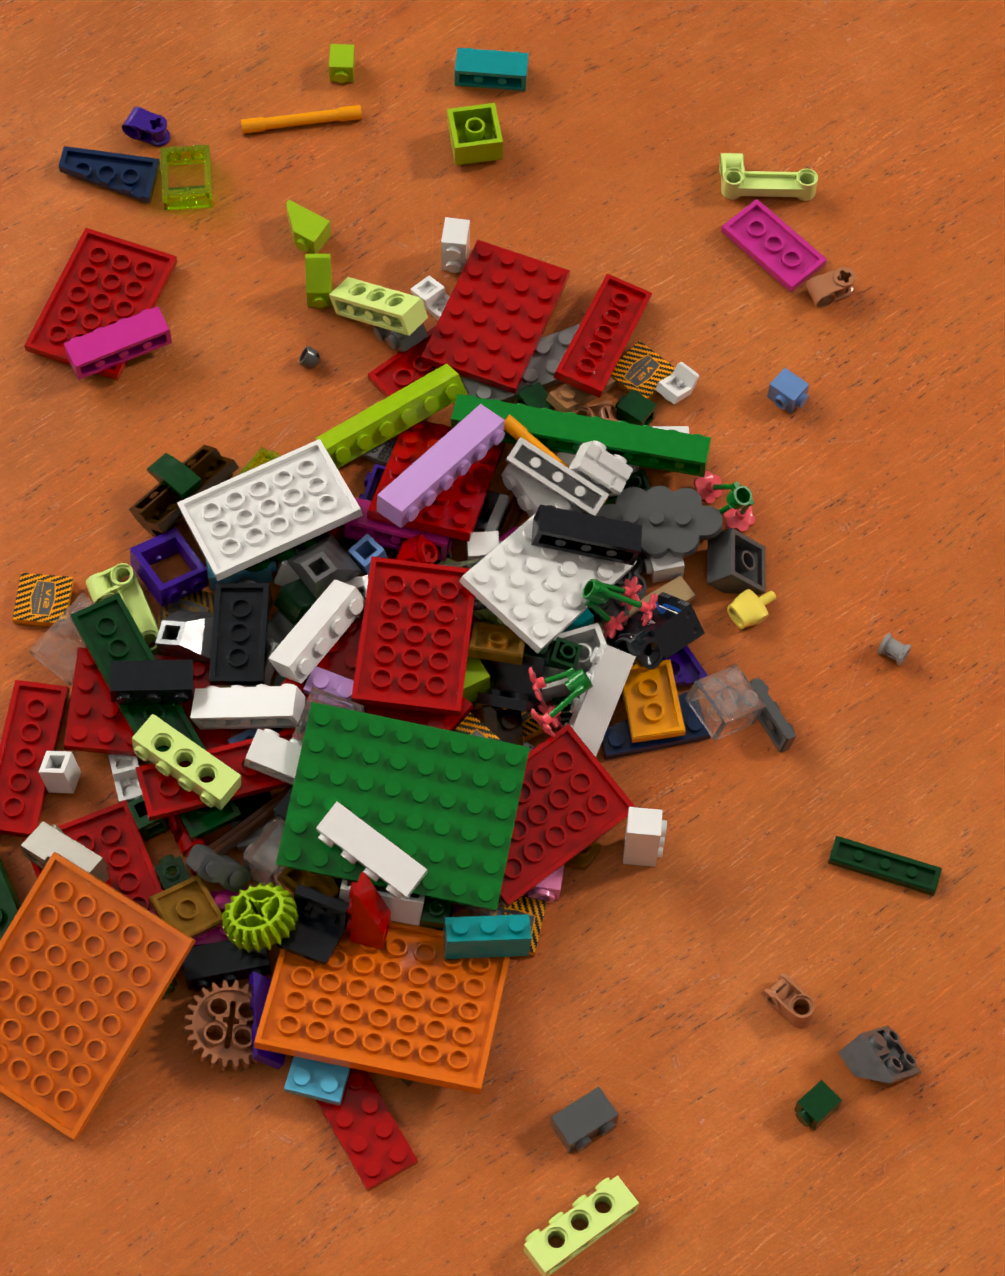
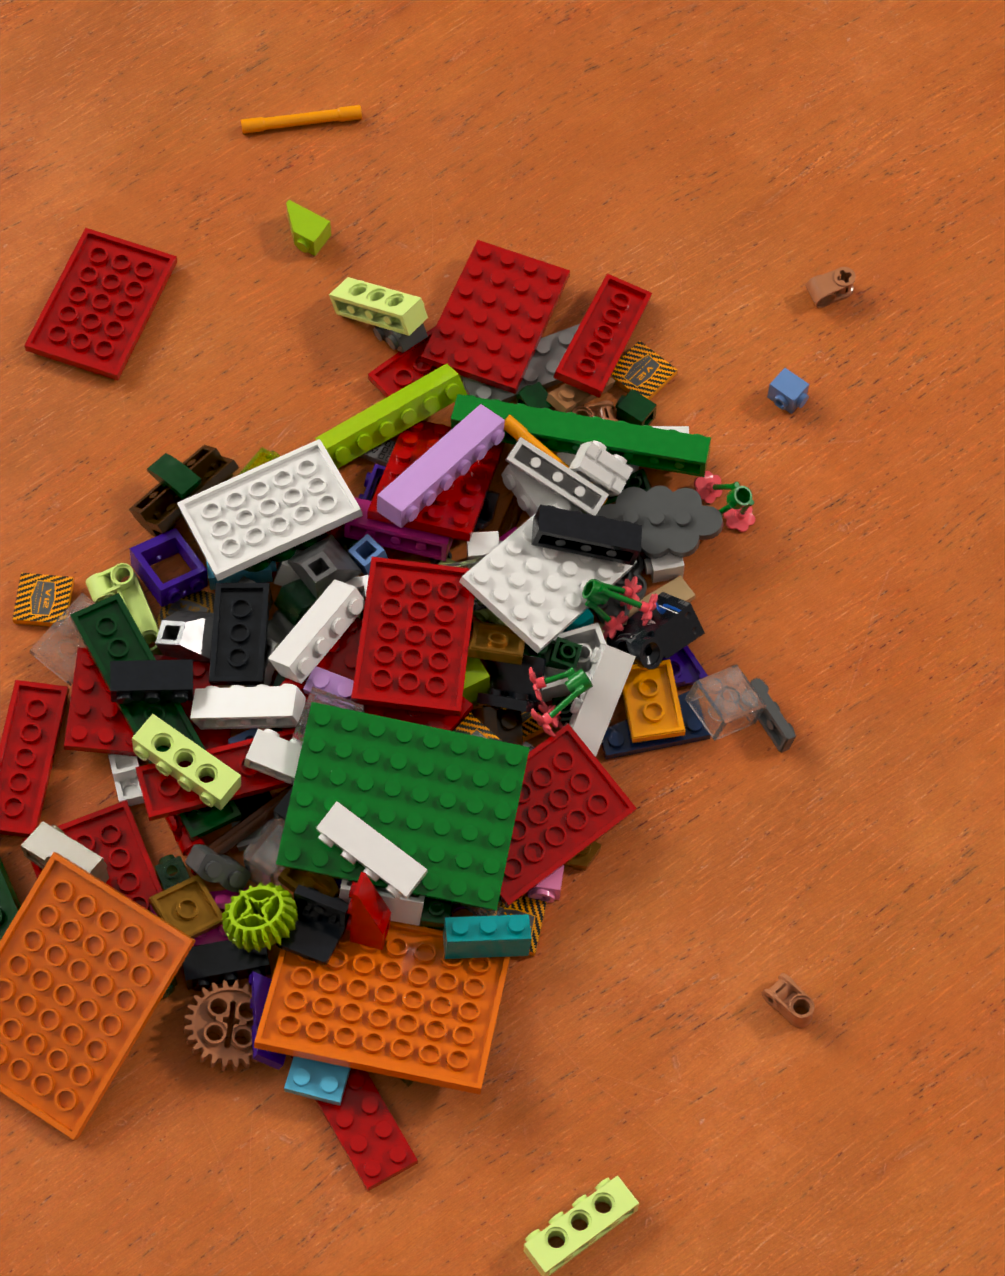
(59, 772): white brick -> none
(115, 171): dark blue wing -> none
(118, 342): dark pink brick -> none
(147, 127): dark purple piece -> none
(147, 828): dark green brick -> none
(177, 197): clear neon green window -> none
(309, 357): dark grey hinge -> none
(318, 280): lime slope -> none
(342, 63): lime brick -> none
(418, 550): red brick -> none
(432, 294): white slope -> none
(455, 244): white brick -> none
(475, 134): lime brick -> none
(491, 69): teal brick -> none
(498, 513): light grey tile -> none
(584, 1120): dark grey brick -> none
(644, 836): white brick -> none
(679, 384): white bracket -> none
(735, 563): dark grey slope -> none
(738, 182): yellowish green piece -> none
(749, 608): light yellow piece -> none
(774, 245): dark pink plate -> none
(817, 1105): dark green brick -> none
(879, 1056): flat silver slope -> none
(885, 865): dark green tile -> none
(894, 649): light grey bush -> none

